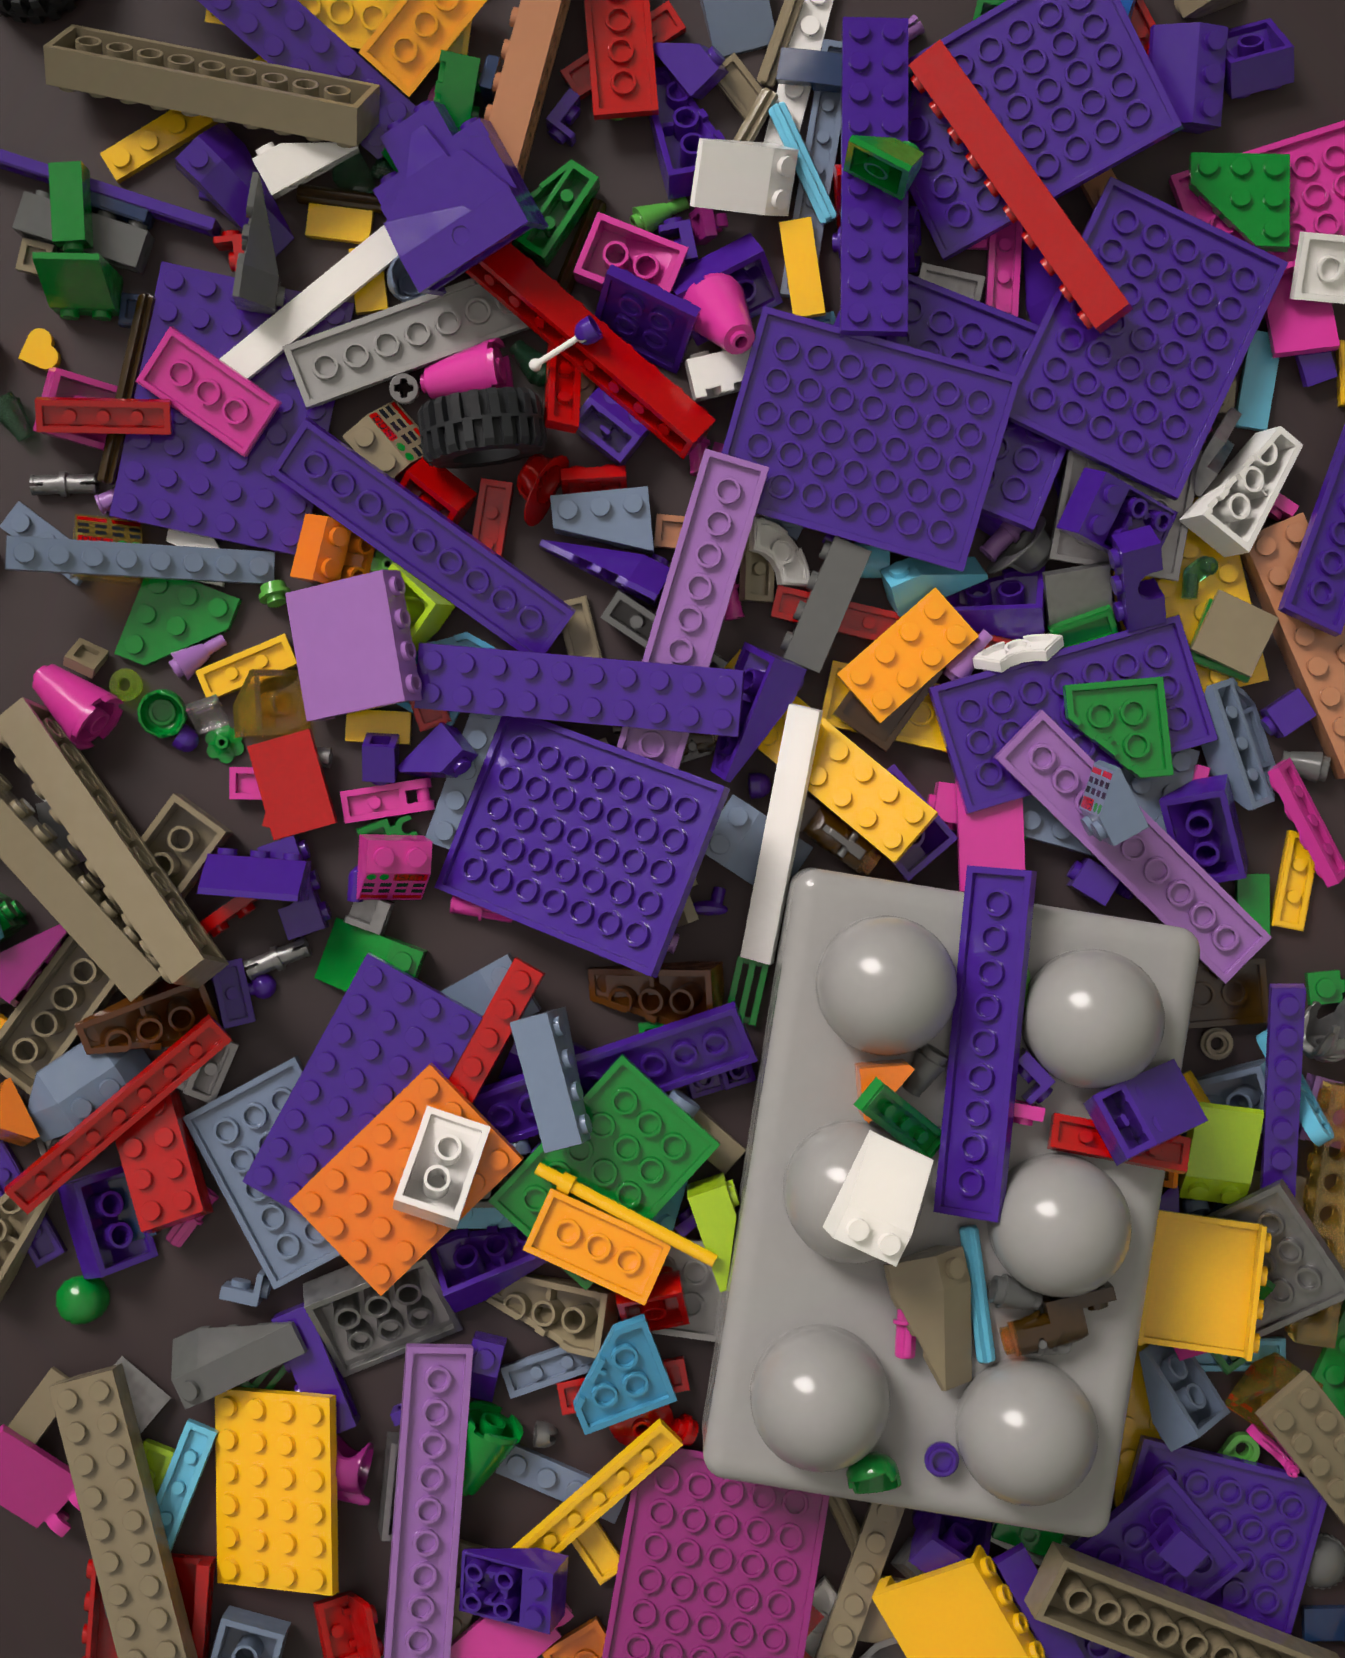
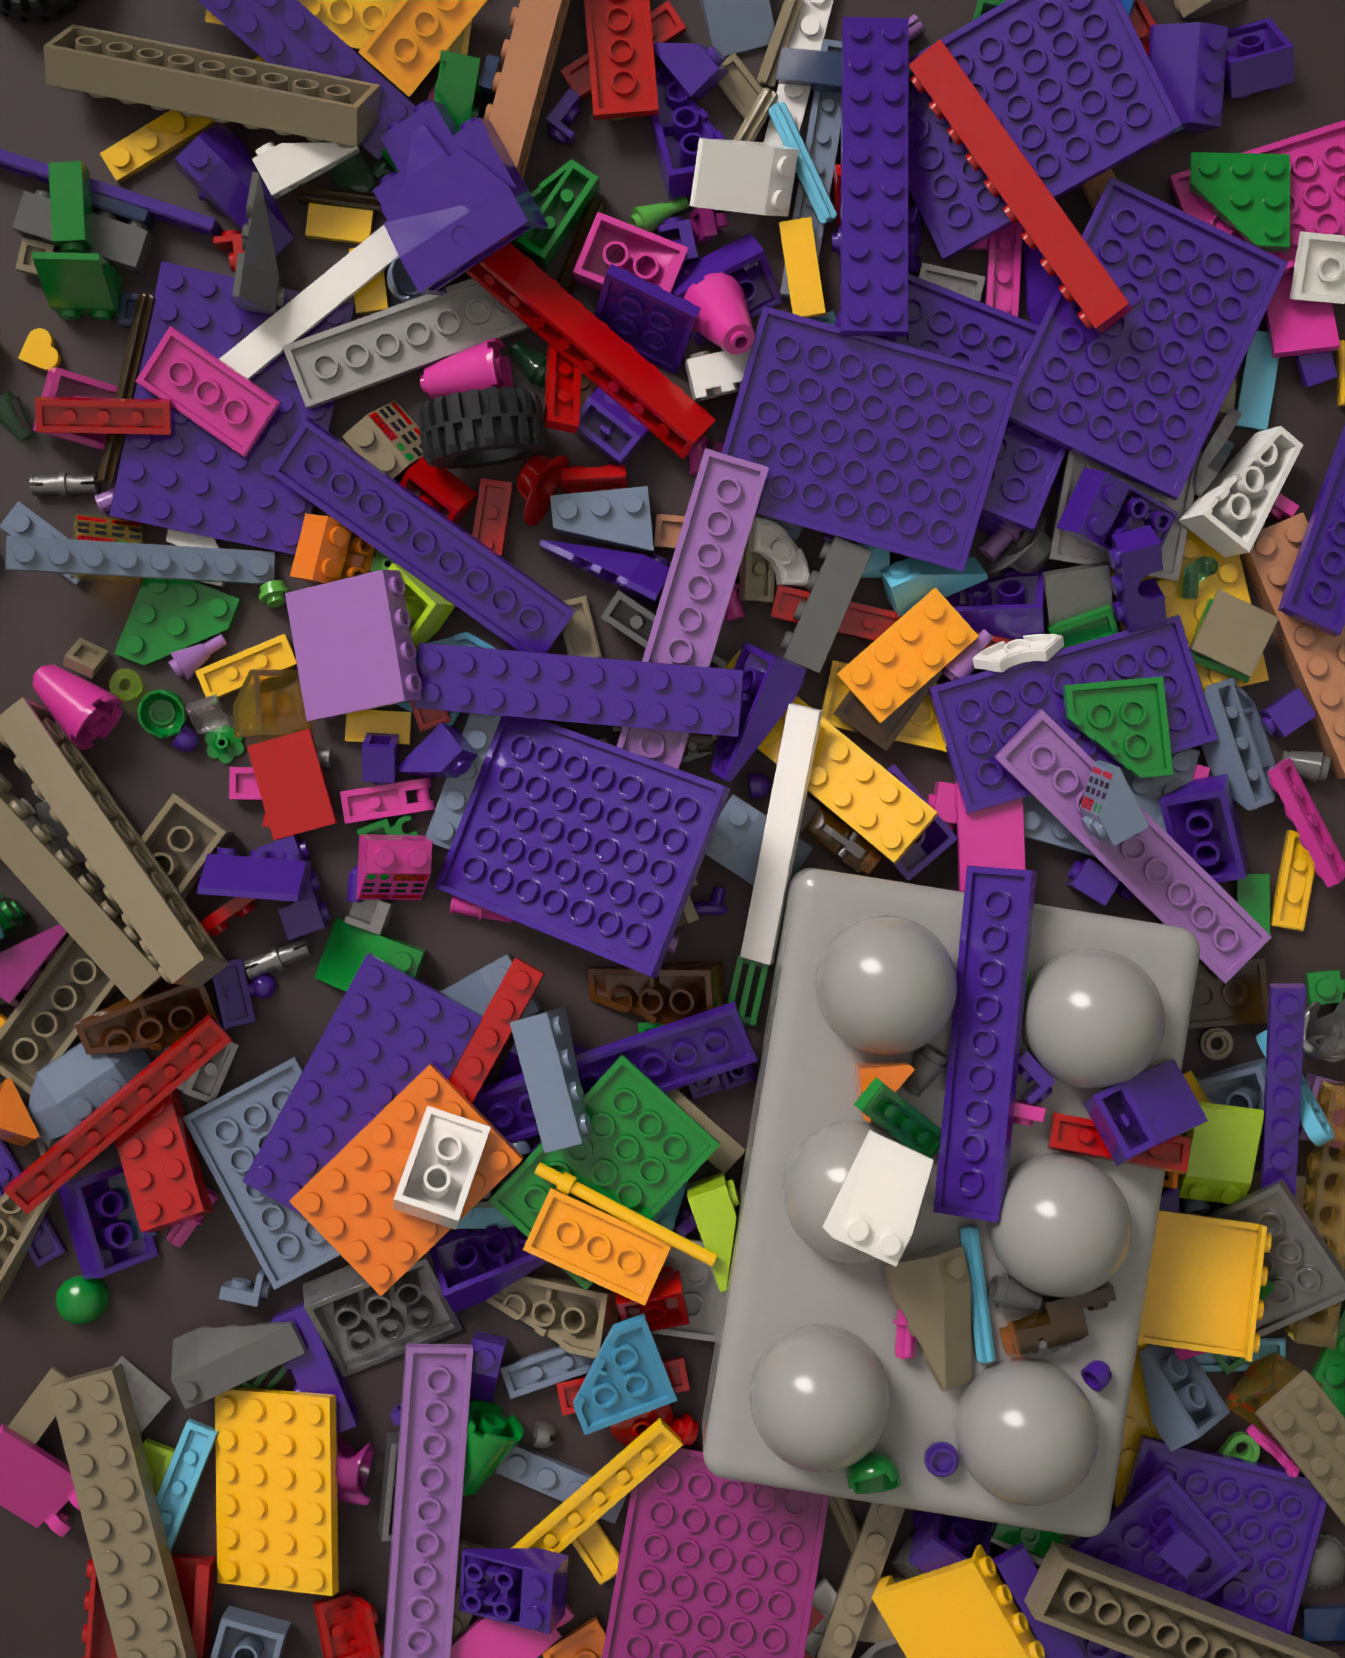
(397, 381): flat silver bush -> none
(585, 332): hinge -> none
(685, 1102): sand blue tile -> none
(883, 162): green slope -> none
(1096, 1375): none -> dark purple hinge

